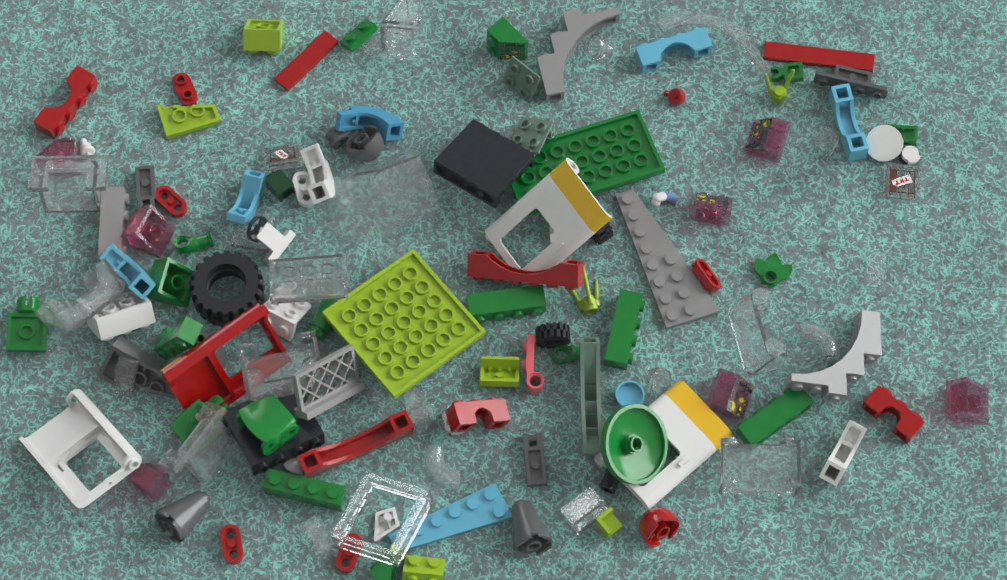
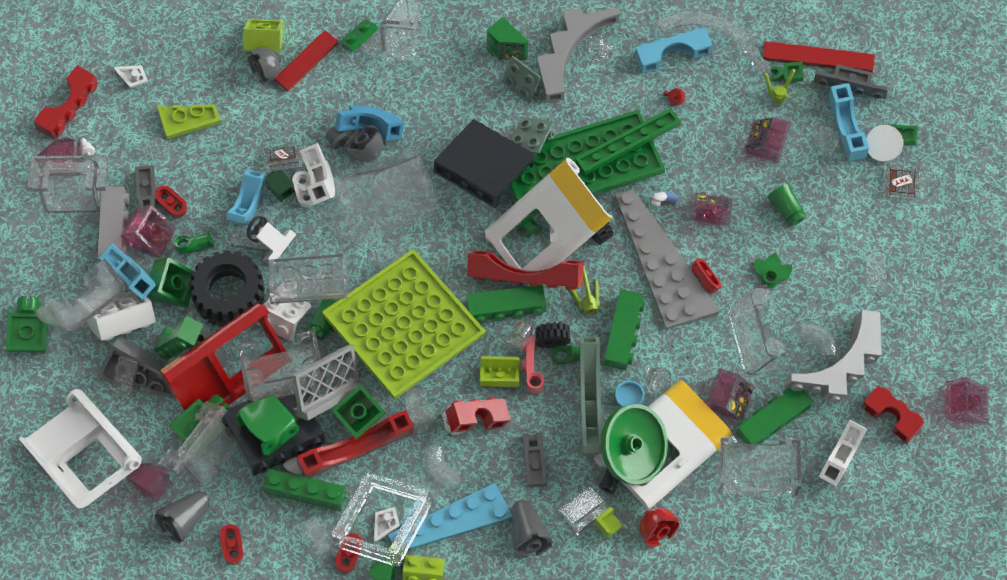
(132, 75): none -> white piece
(184, 88): red plate -> none
(265, 63): none -> dark grey cylinder
(358, 411): none -> green slope
(518, 337): none -> clear slope
(531, 226): none -> green tile
(627, 141): none -> green plate
(787, 204): none -> green plant
(909, 155): white piece -> none

